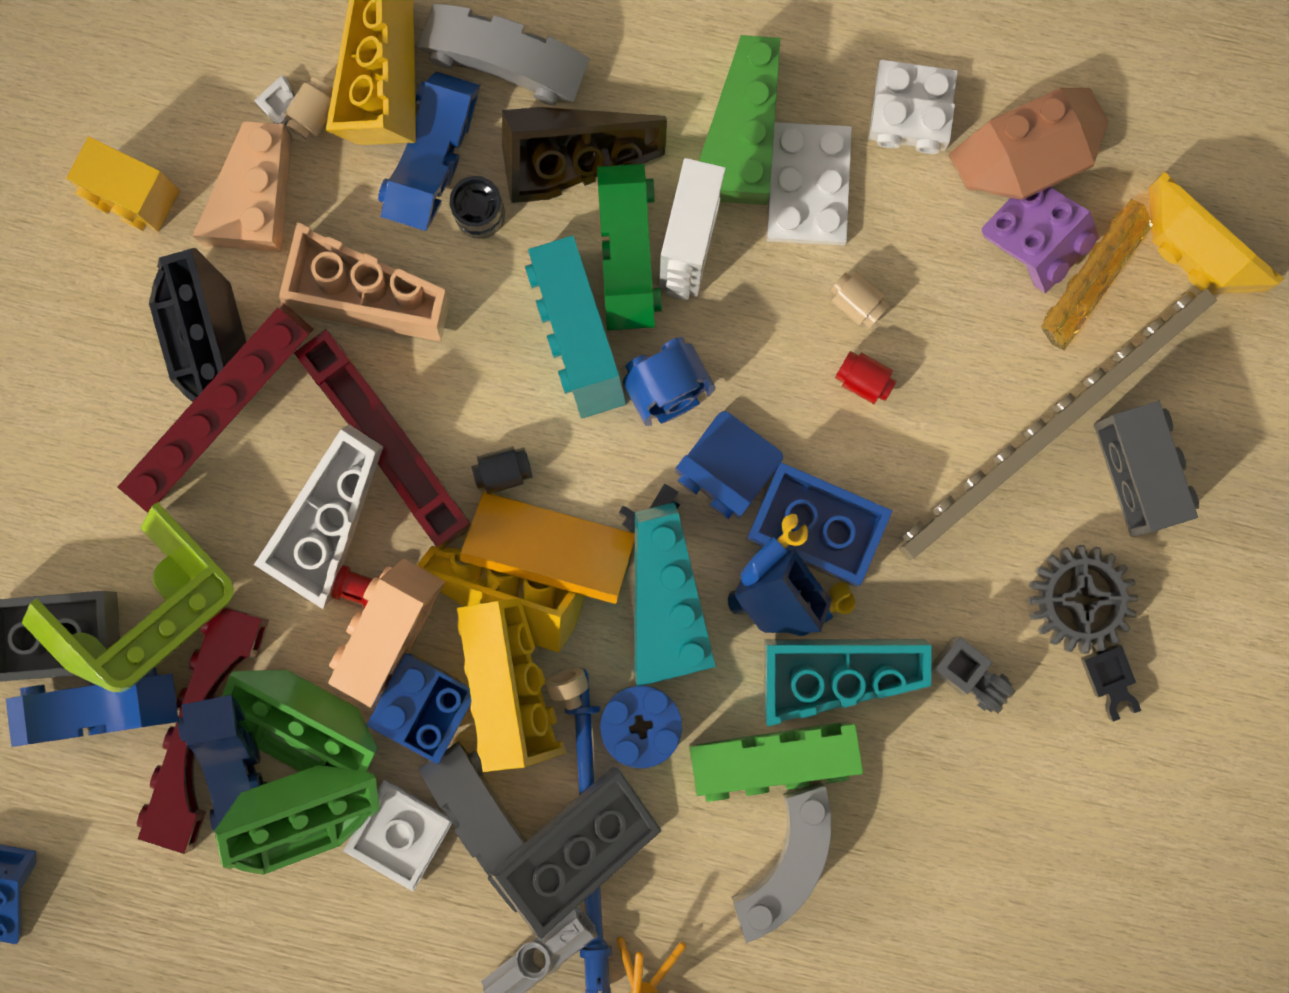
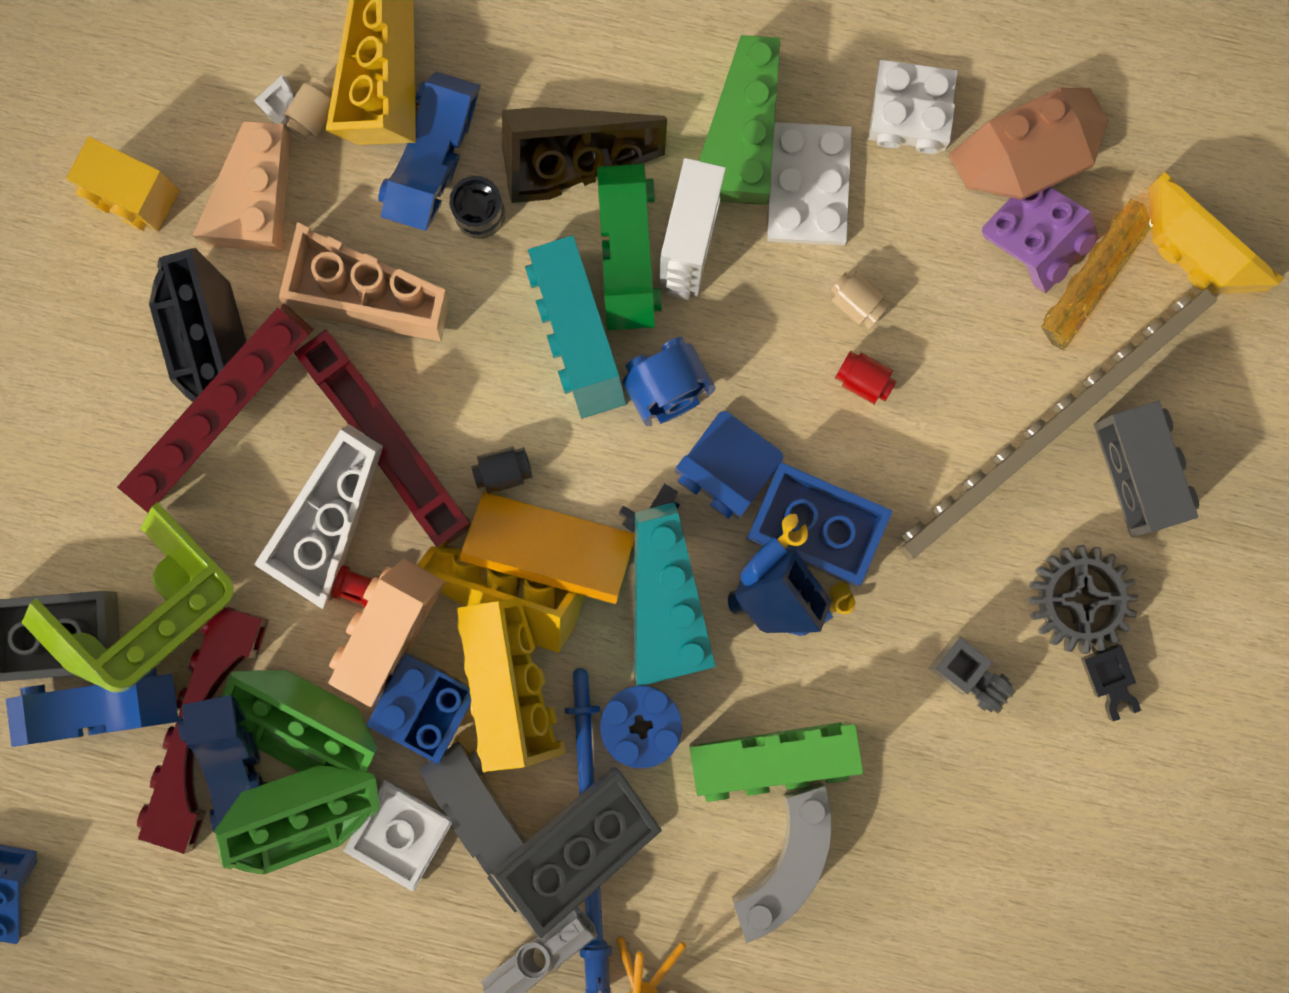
(502, 50): light grey brick -> none
(567, 686): tan tile -> none
(837, 673): teal wedge -> none

